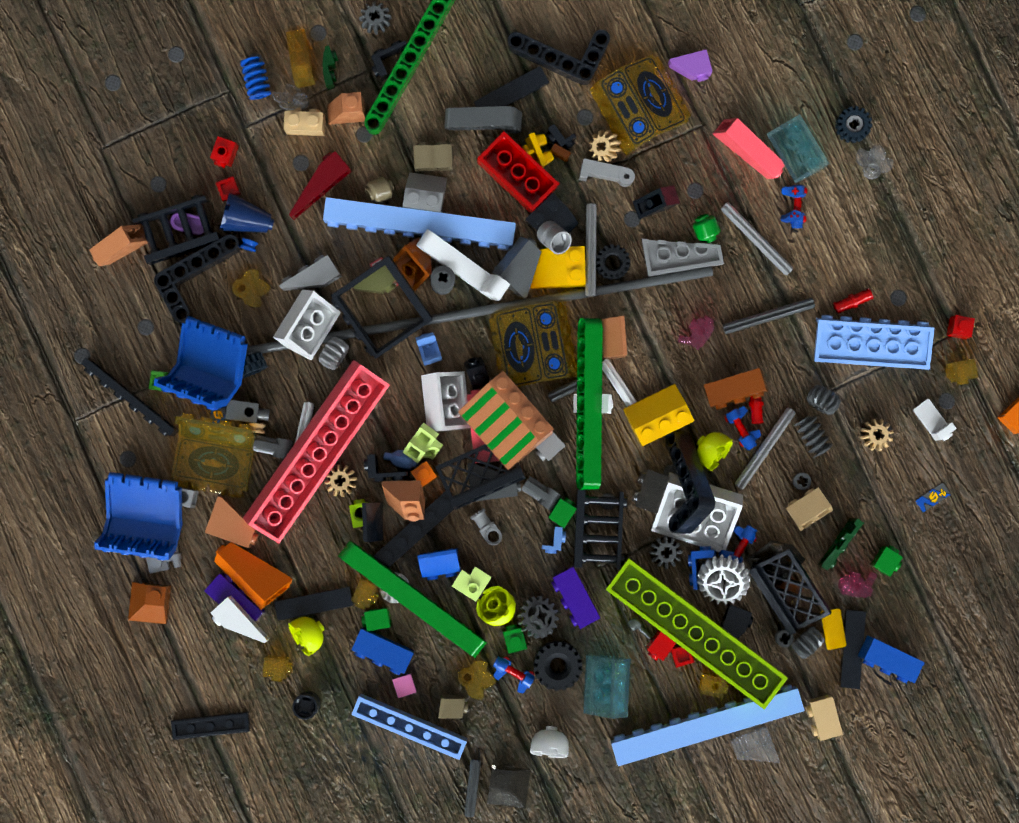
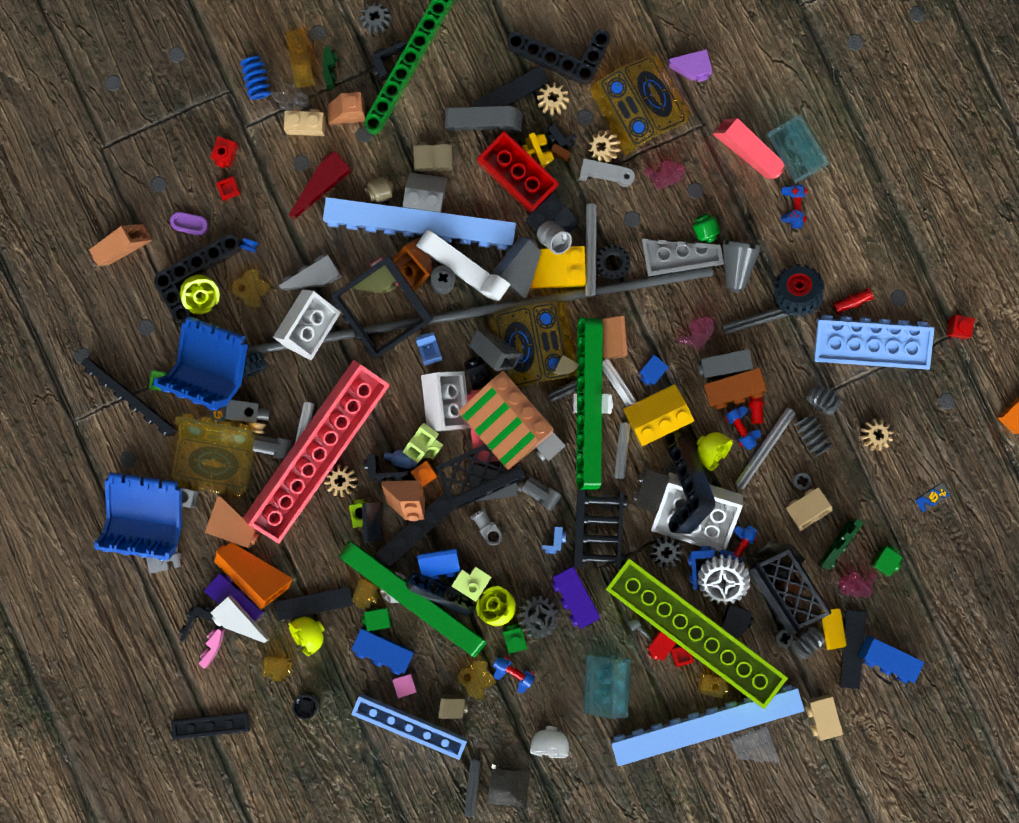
(149, 602): dark orange slope -> none
(173, 248): black fence -> none
(198, 610): none -> black bracket
(199, 294): none -> neon yellow cylinder
(214, 642): none -> bright pink slope
(244, 216): dark blue cone -> none
(333, 353): light grey gear -> none
(460, 603): none -> black beam
(494, 350): none -> dark grey slope
(557, 93): none -> tan gear
(560, 680): black tyre -> none
(562, 512): green brick -> none
(565, 366): none -> dark tan tile
(622, 450): none -> light grey axle
(652, 371): none -> blue brick
(656, 202): black slope -> none
(669, 175): none -> clear pink piece
(725, 364): none -> dark grey slope
(739, 263): none -> dark grey cone
(756, 238): light grey axle -> none
(799, 290): none -> black wheel
(860, 131): black bush -> none
(874, 158): clear plate -> none
(934, 421): white bracket -> none
(962, 371): clear yellow brick -> none

